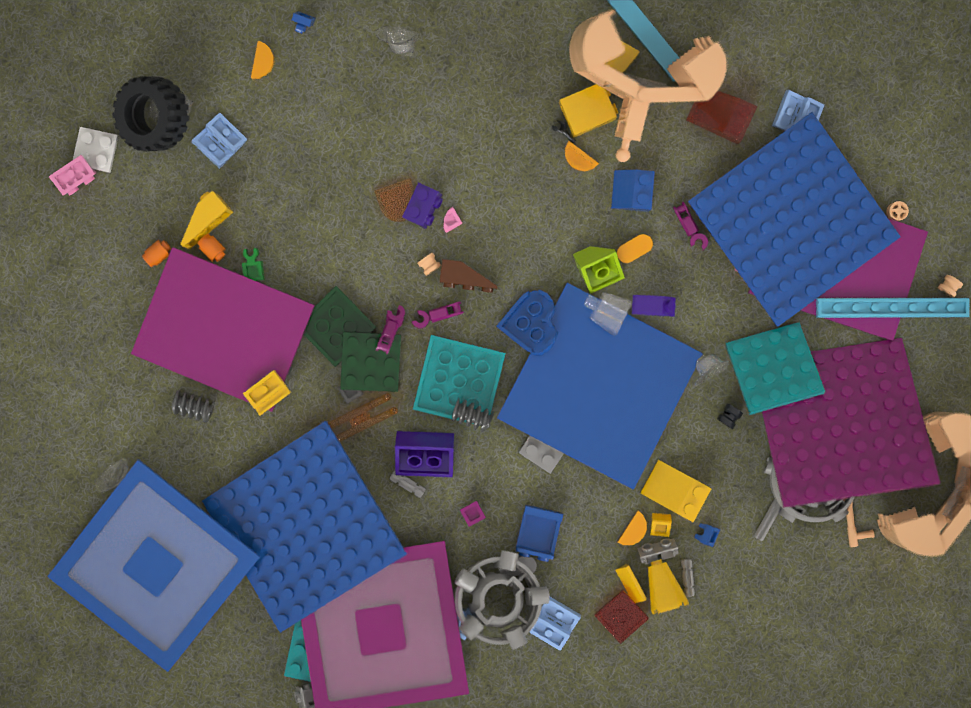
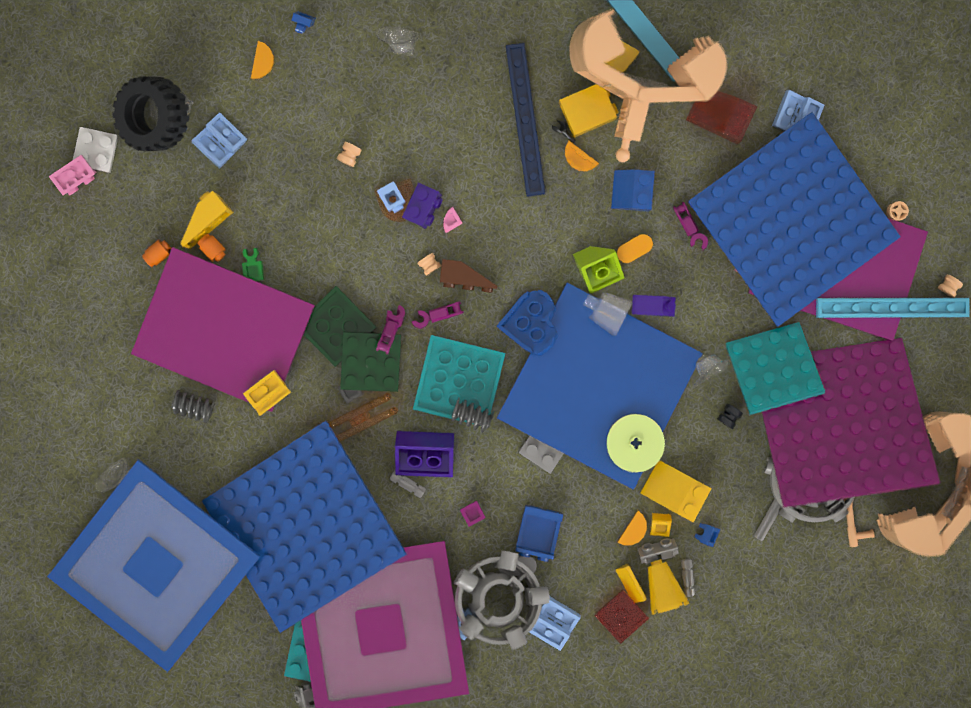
(349, 154): none -> light nougat wheel
(388, 191): none -> light blue brick
(525, 119): none -> dark blue tile
(646, 432): none -> yellowish green piece

